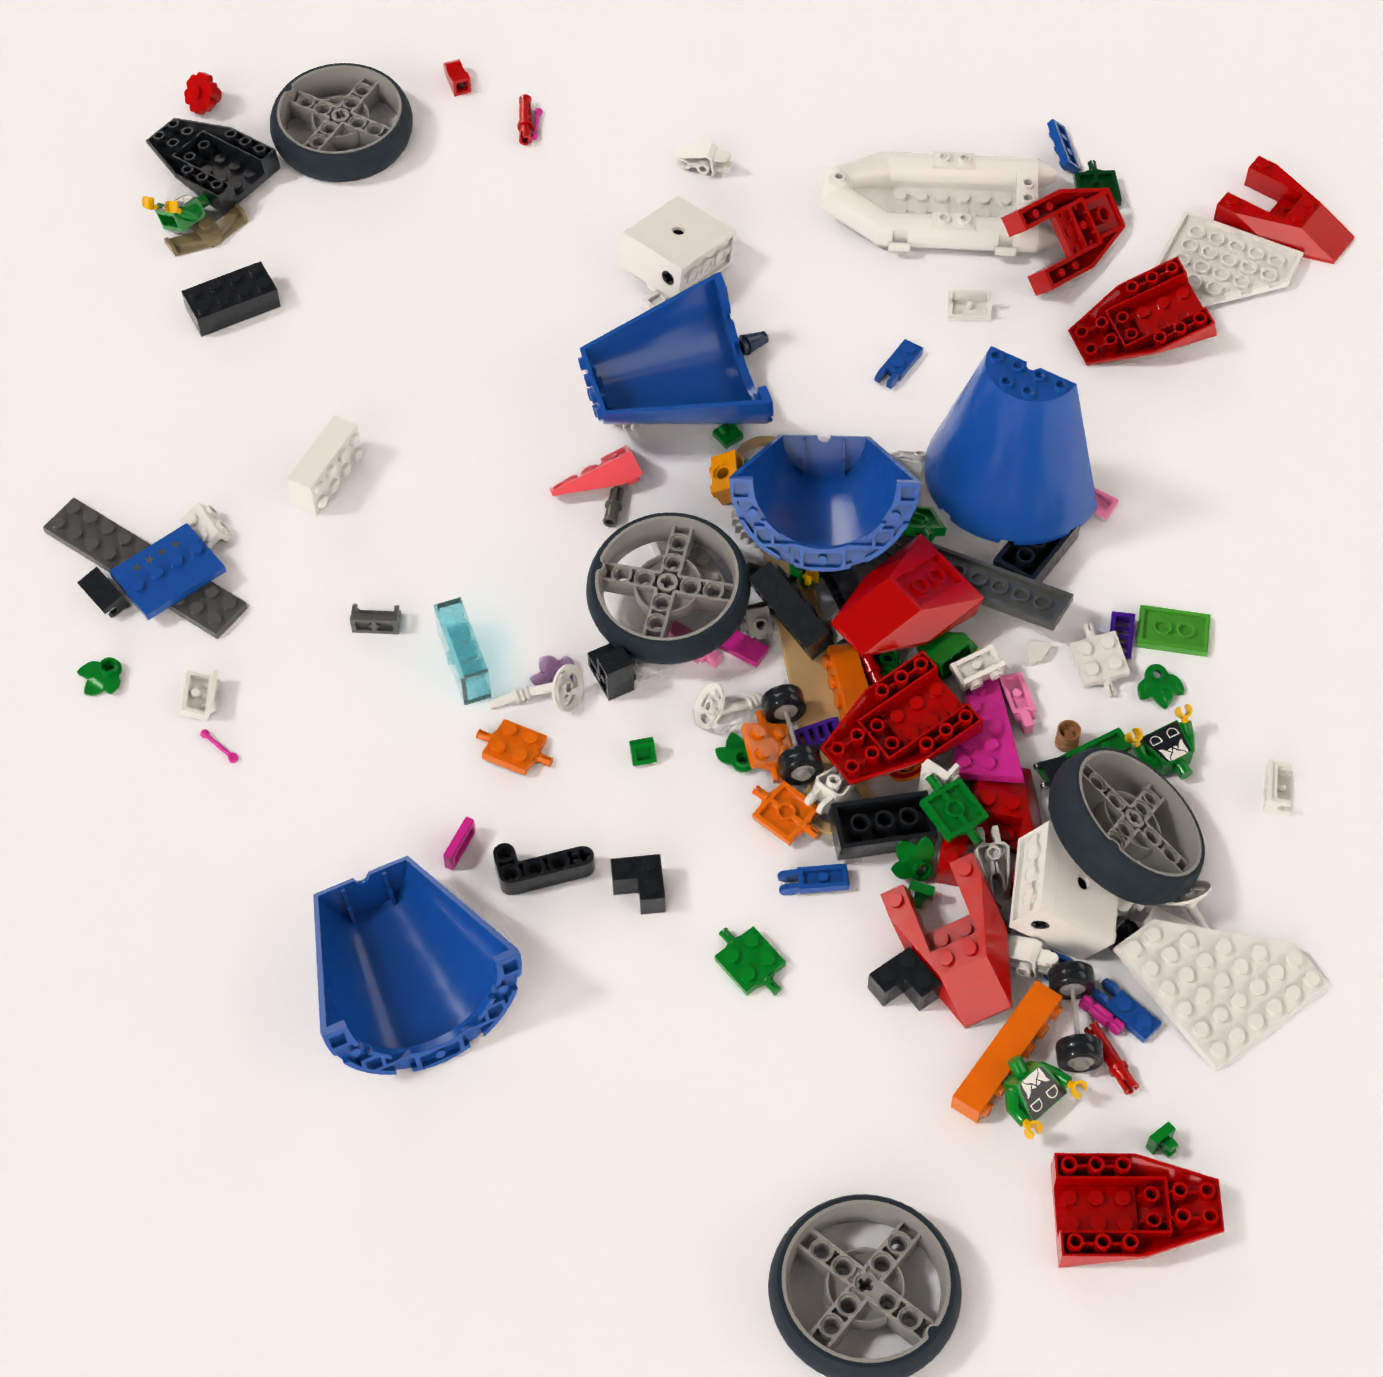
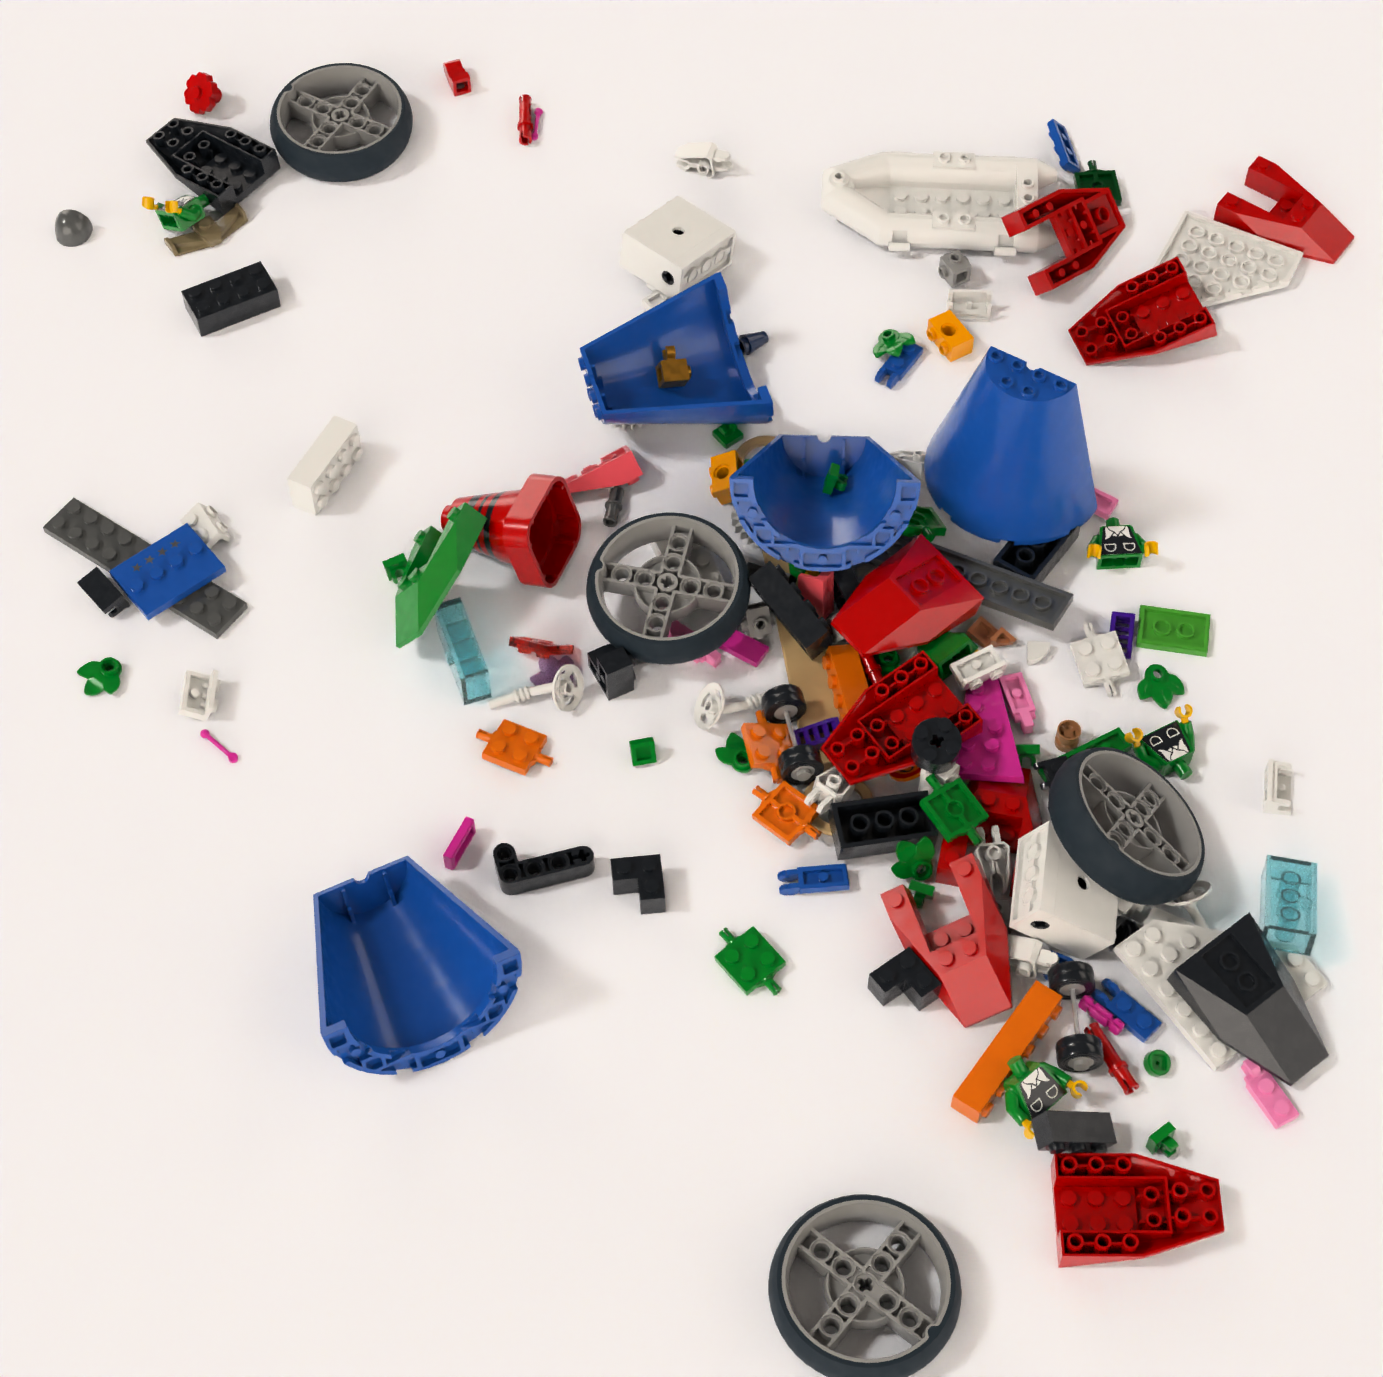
(72, 228): none -> dark grey helmet
(375, 621): dark grey hinge -> none
(395, 567): none -> green tile
(433, 570): none -> green wedge
(528, 528): none -> red cone
(542, 648): none -> clear red wing
(672, 371): none -> pearl gold brick
(818, 591): none -> coral panel
(834, 480): none -> green tile
(892, 343): none -> green plate
(939, 732): none -> black brick
(950, 336): none -> light orange brick
(954, 268): none -> light grey brick
(986, 634): none -> nougat slope
(1028, 750): none -> green tile
(1073, 1131): none -> black brick
(1119, 546): none -> torso
(1157, 1063): none -> green tile
(1251, 1001): none -> black wedge
(1268, 1095): none -> bright pink hinge
(1289, 904): none -> clear light blue brick

